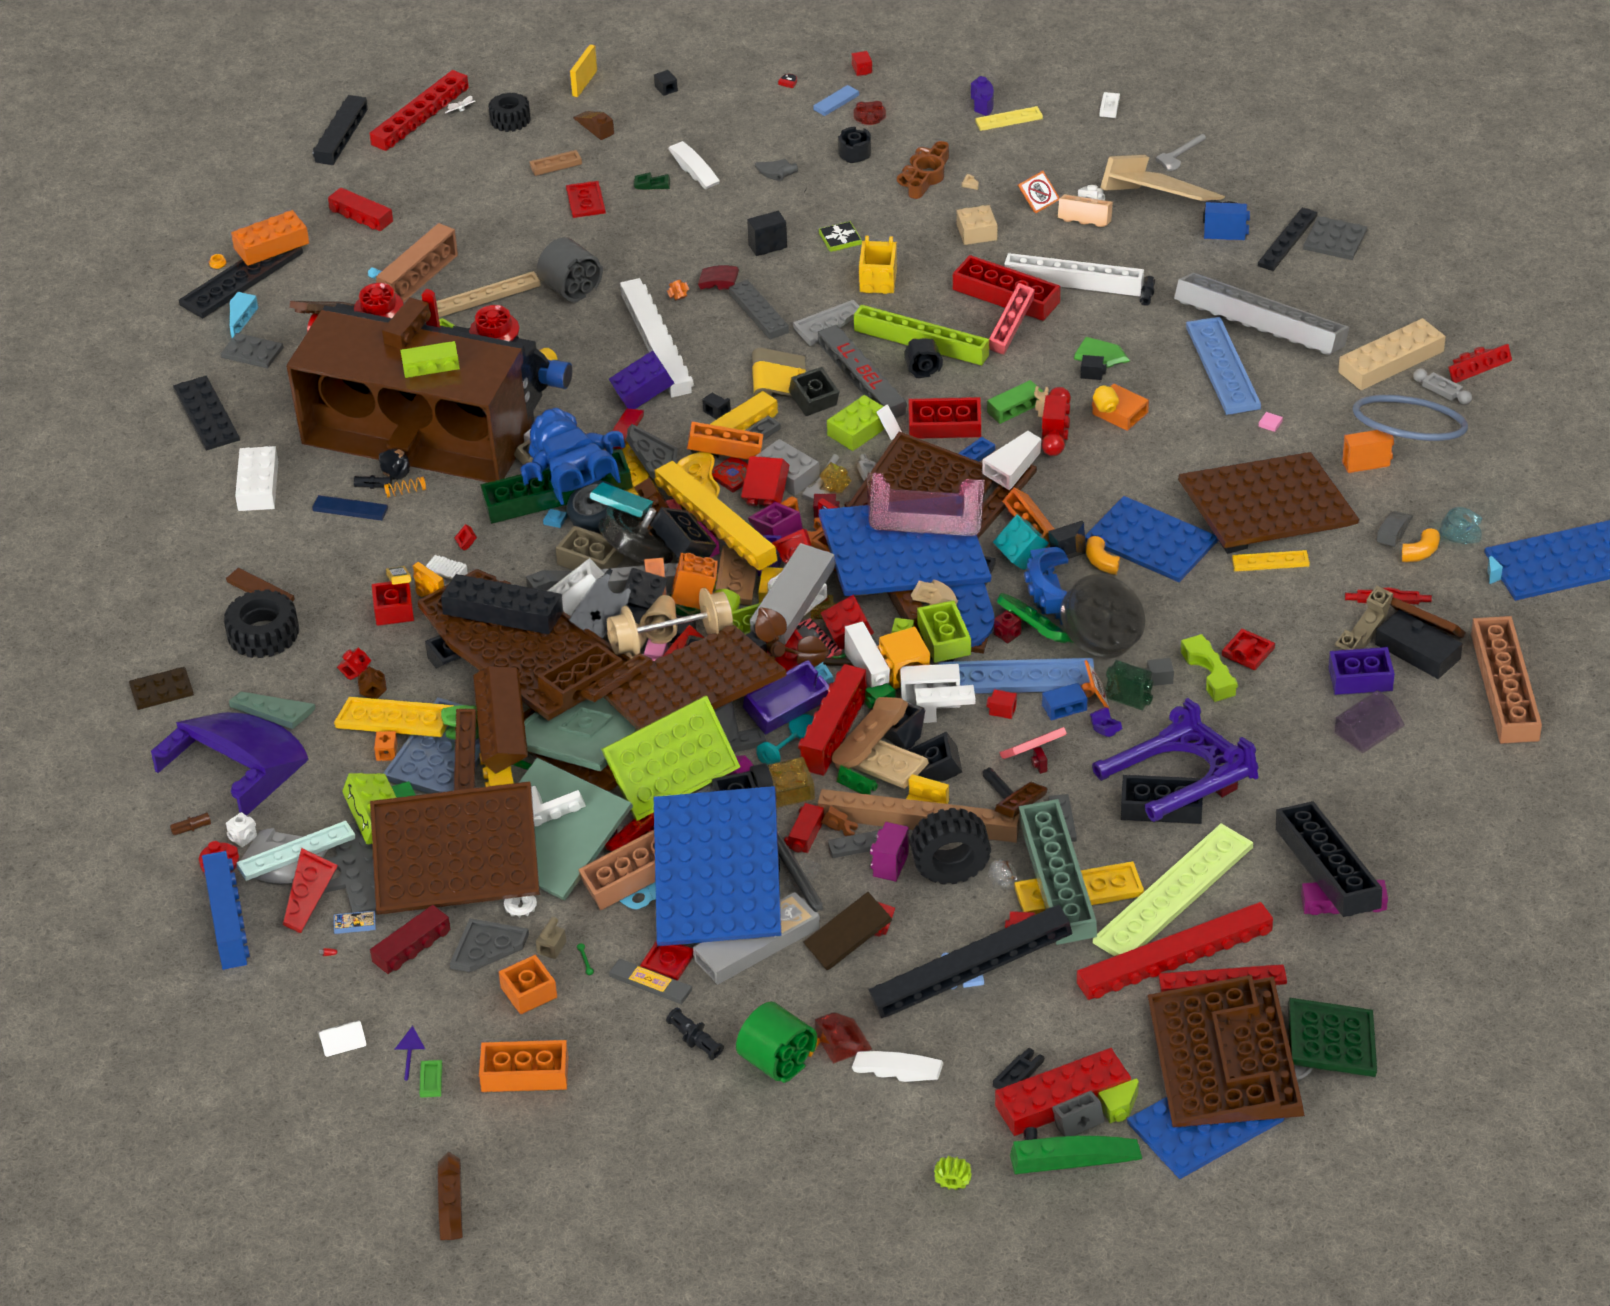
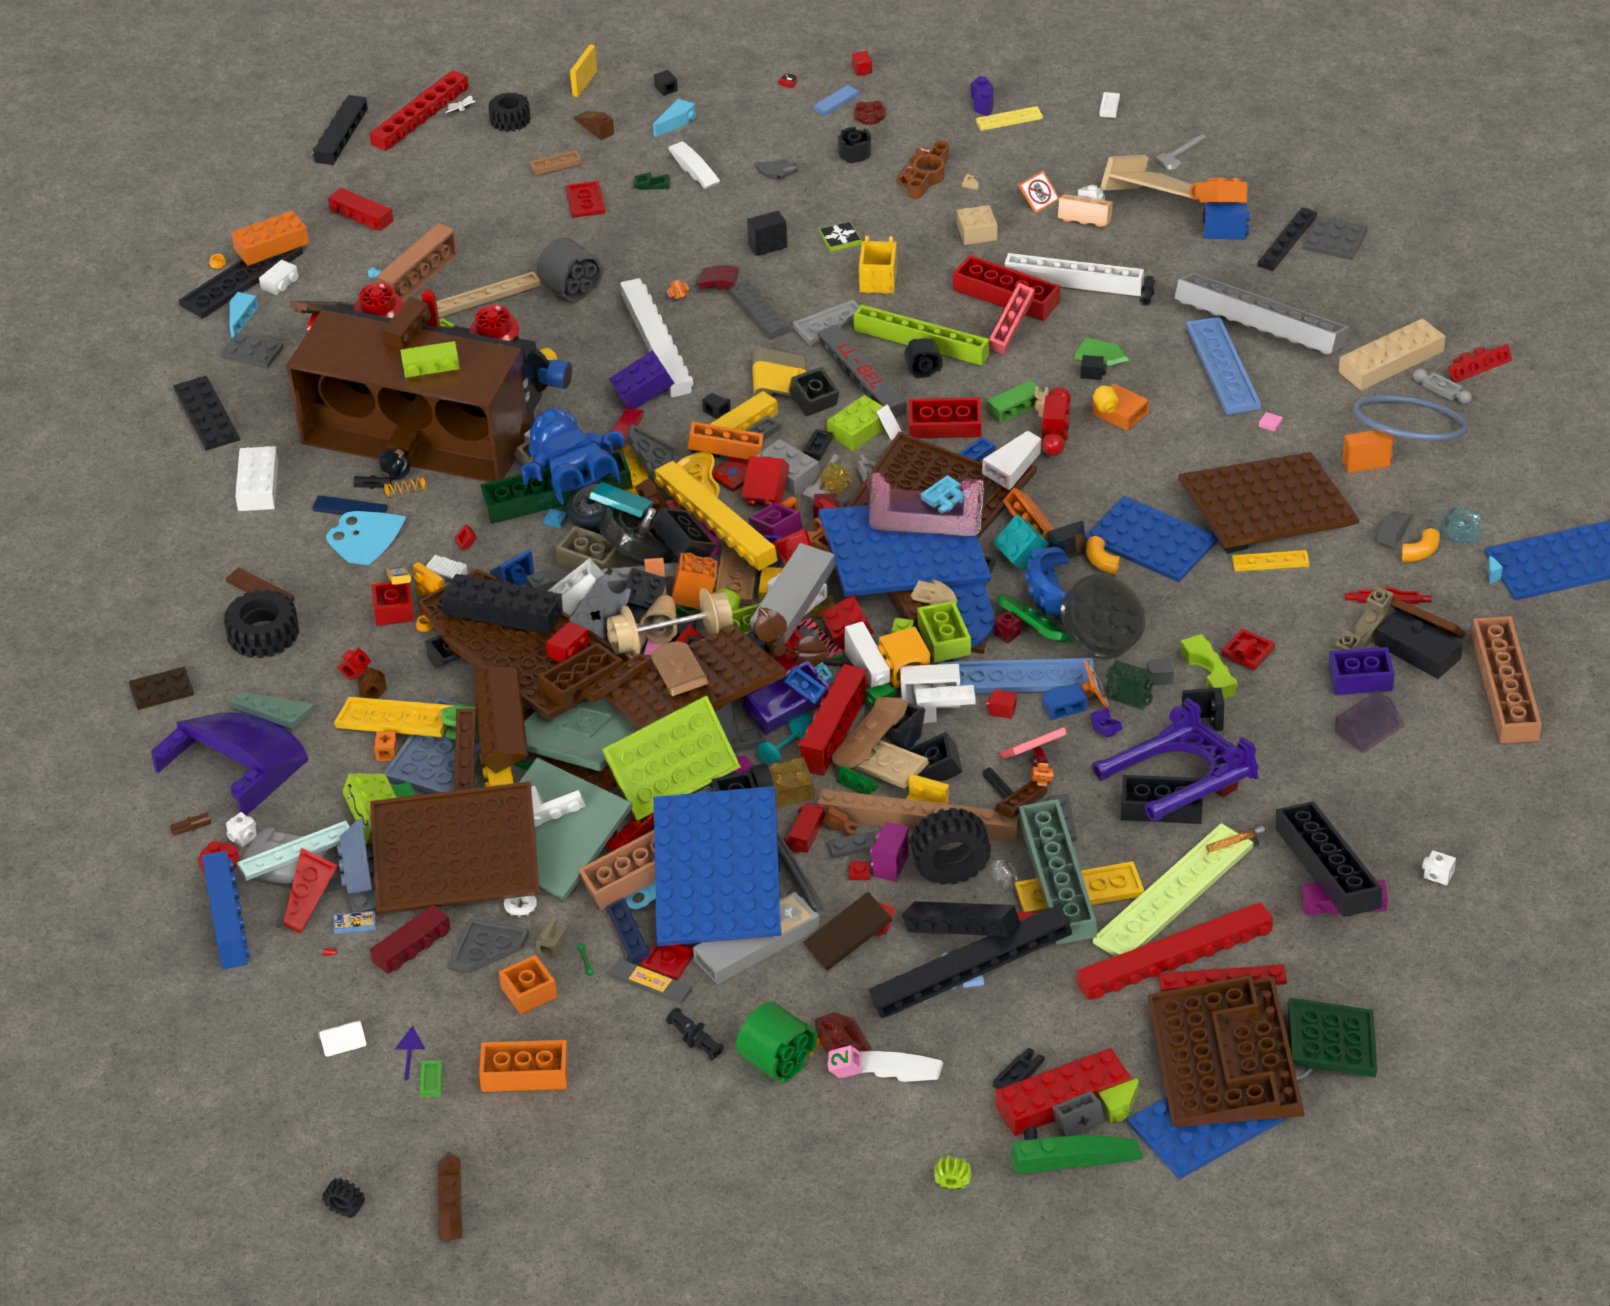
(278, 277): none -> white brick
(343, 1197): none -> black tyre
(355, 859): none -> sand blue slope
(375, 535): none -> medium azure piece
(423, 624): none -> light orange plate
(515, 569): none -> blue slope
(567, 642): none -> red brick
(628, 931): none -> dark blue tile
(676, 116): none -> medium azure slope
(678, 667): none -> medium nougat piece
(806, 685): none -> blue slope
(818, 444): none -> black plate
(845, 1062): none -> bright pink brick
(859, 870): none -> red plate
(941, 492): none -> medium azure plate
(961, 918): none -> black brick
(1041, 774): none -> orange gear
(1210, 702): none -> black bracket
(1220, 191): none -> orange brick
(1257, 831): none -> clear orange piece
(1439, 867): none -> white brick

